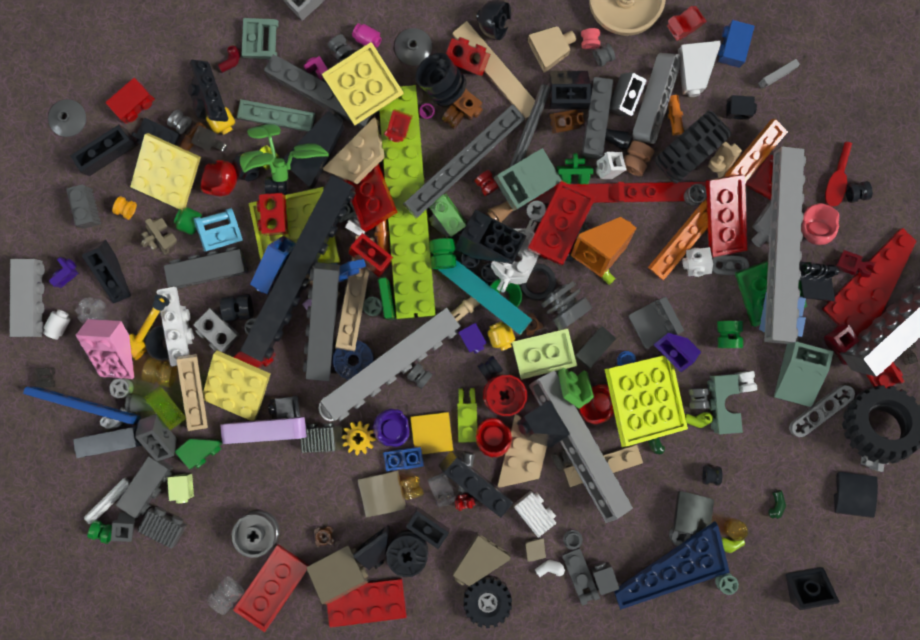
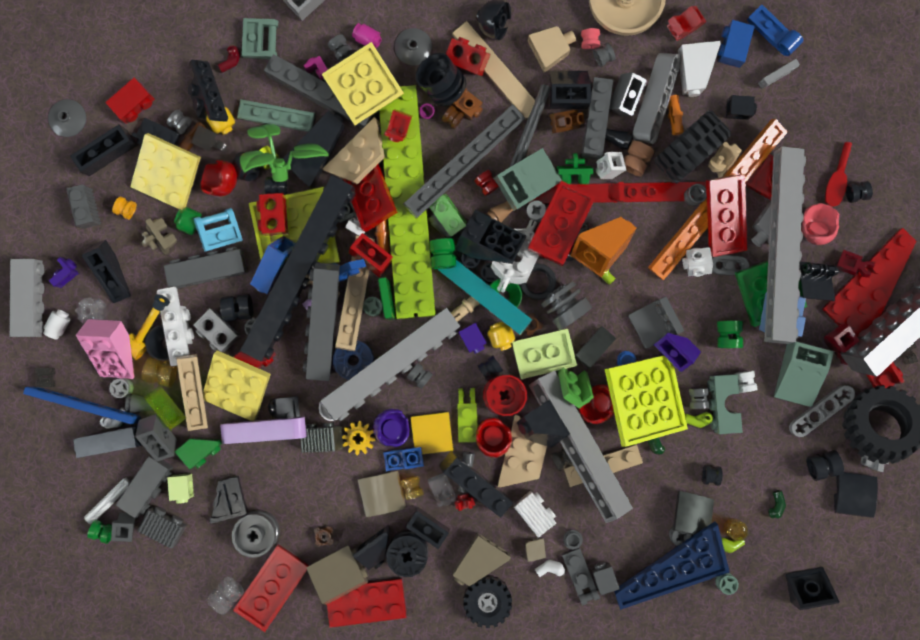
(229, 500): none -> black wing
(774, 31): none -> blue plate
(827, 464): none -> black wheel

